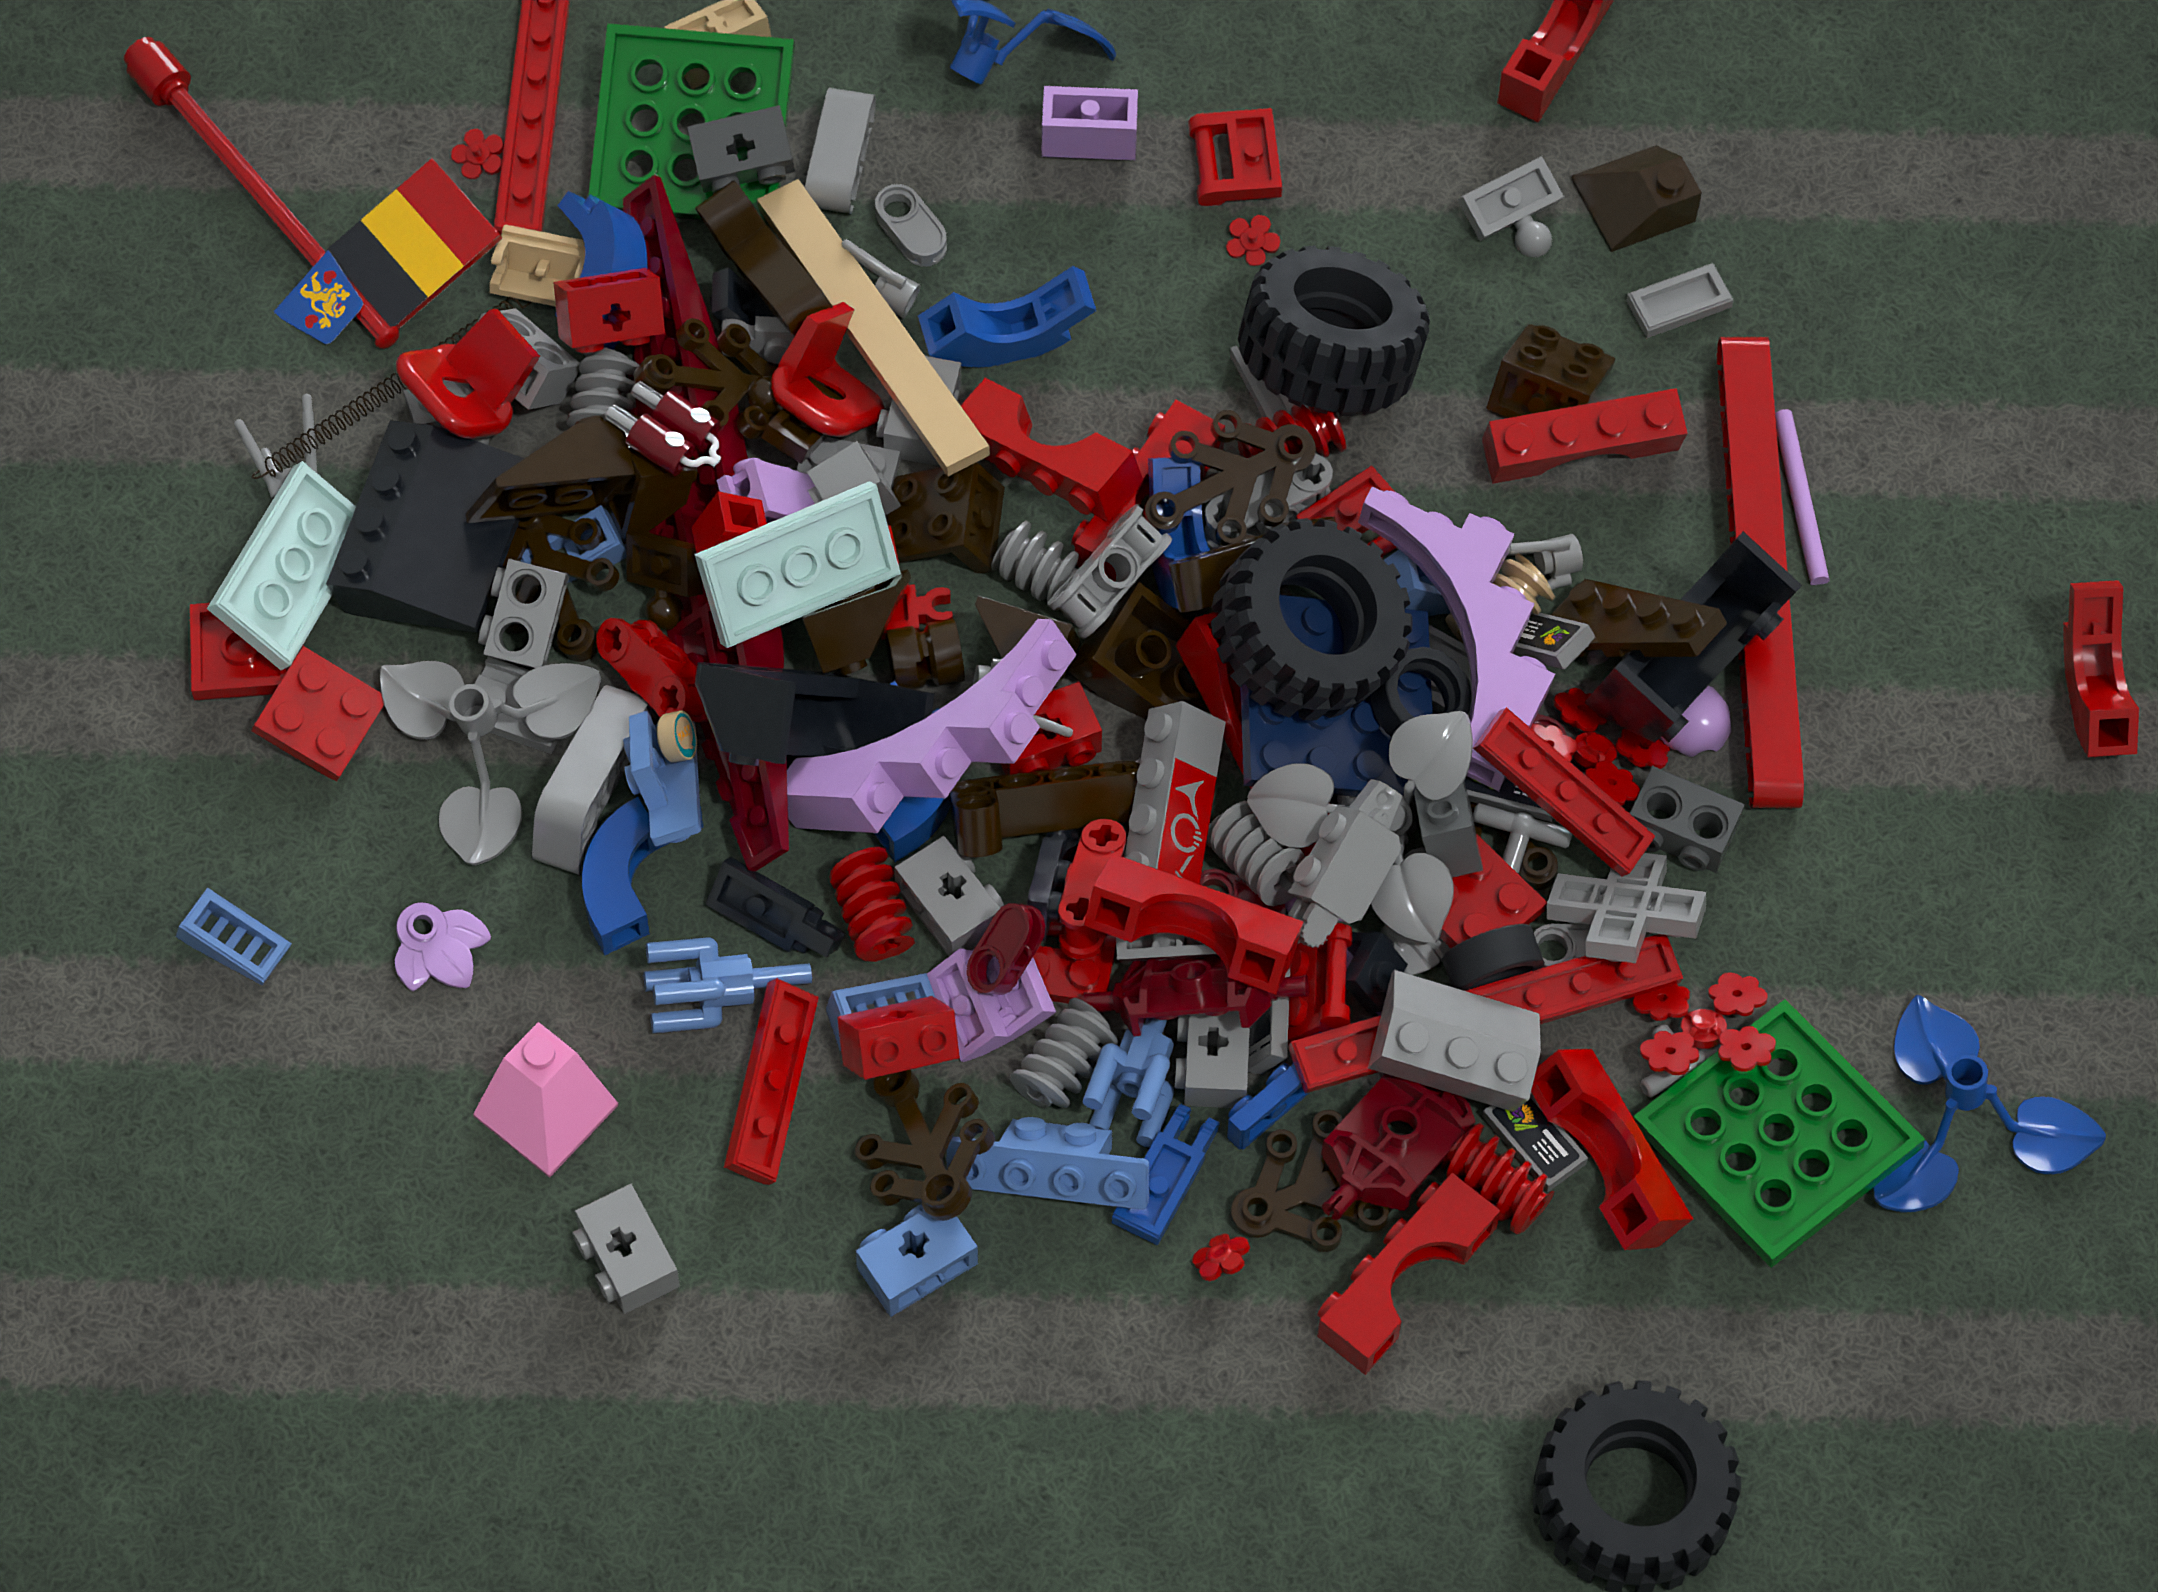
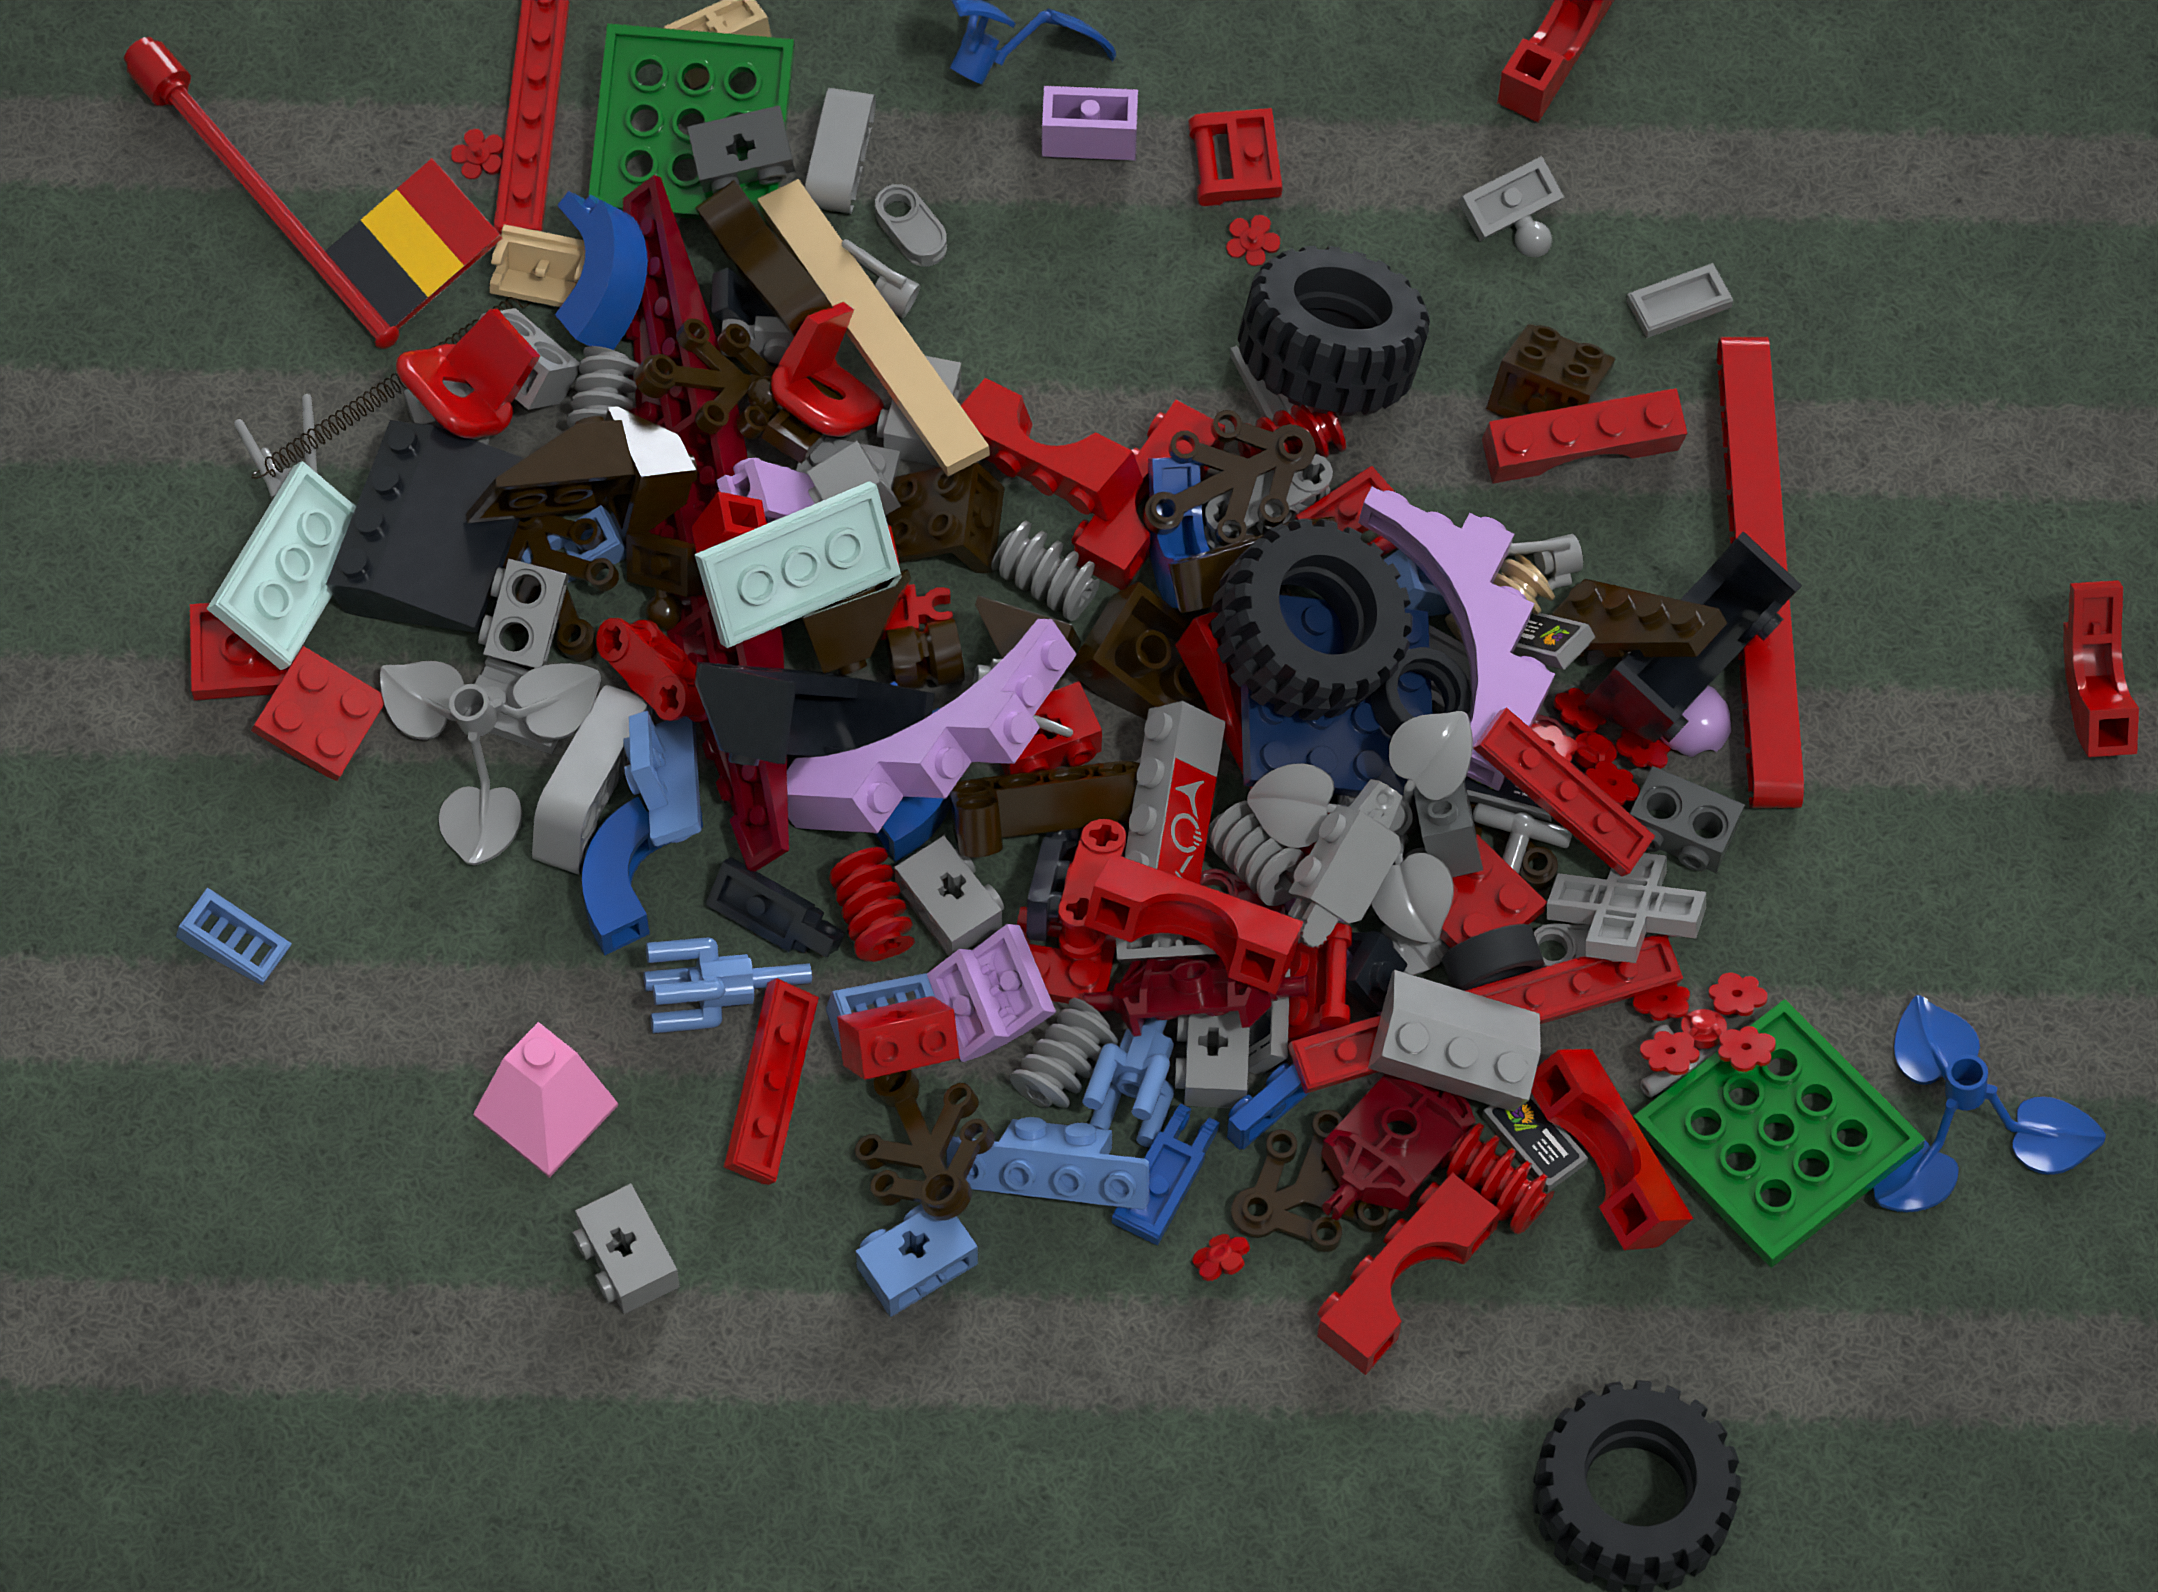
(321, 301): blue sticker -> none
(443, 951): lavender plate -> none
(585, 300): red brick -> none
(671, 432): dark red piece -> none
(676, 736): tan tile -> none
(1008, 330): blue arch -> none
(1013, 940): dark red piece -> none
(1089, 593): light grey piece -> none
(1639, 196): dark brown slope -> none
(1801, 498): lavender bar -> none

